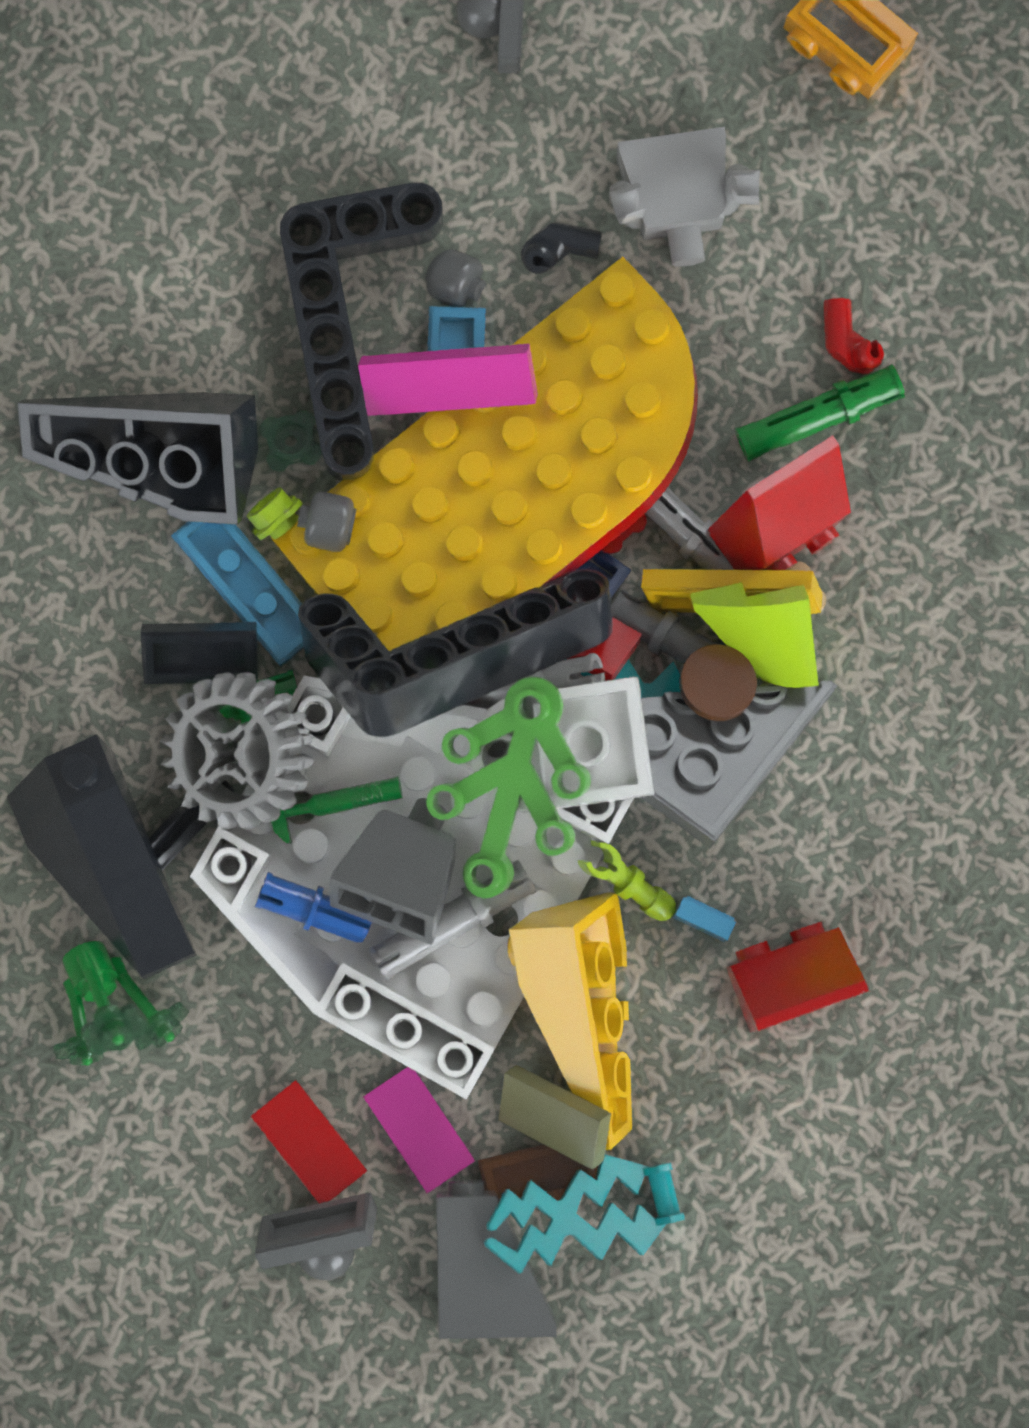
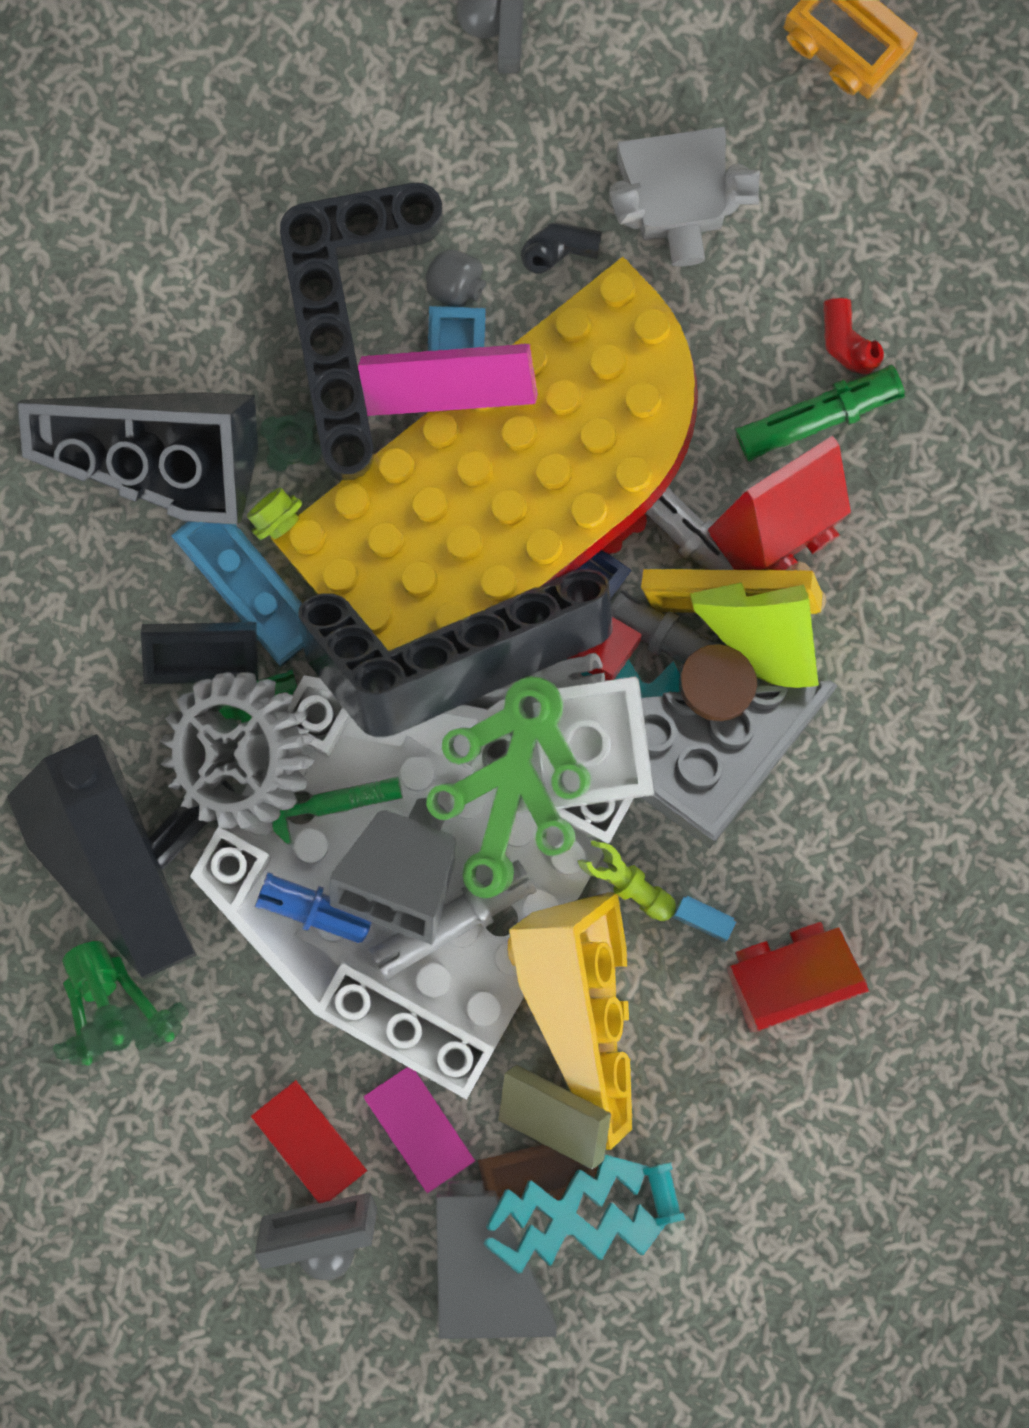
(328, 521): dark grey piece -> none

